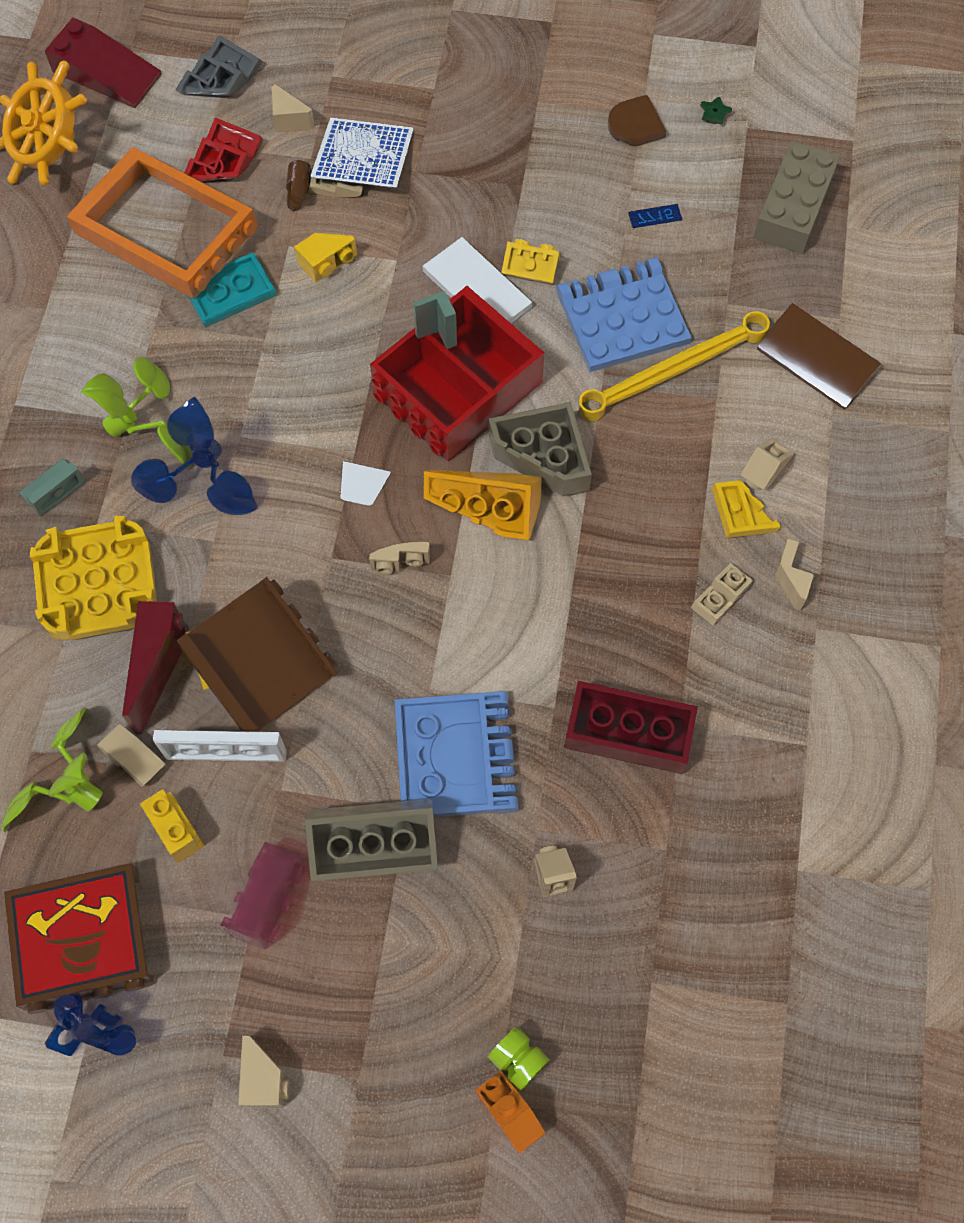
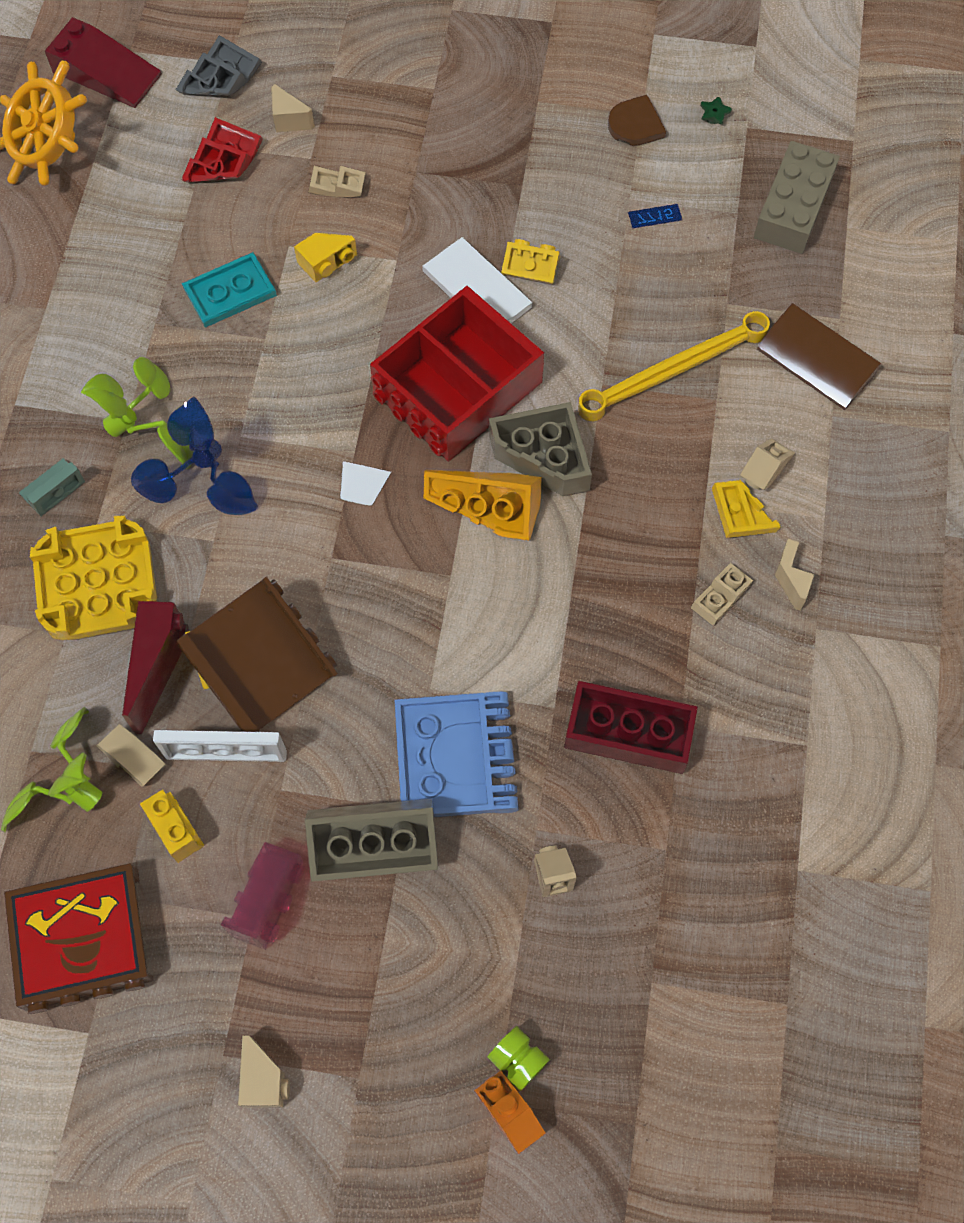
(70, 1017): clear blue piece -> none
(119, 179): orange window -> none
(297, 183): reddish brown hinge -> none
(362, 152): white sticker -> none
(389, 559): tan slope -> none
(436, 315): sand green panel -> none
(623, 319): medium blue hinge -> none

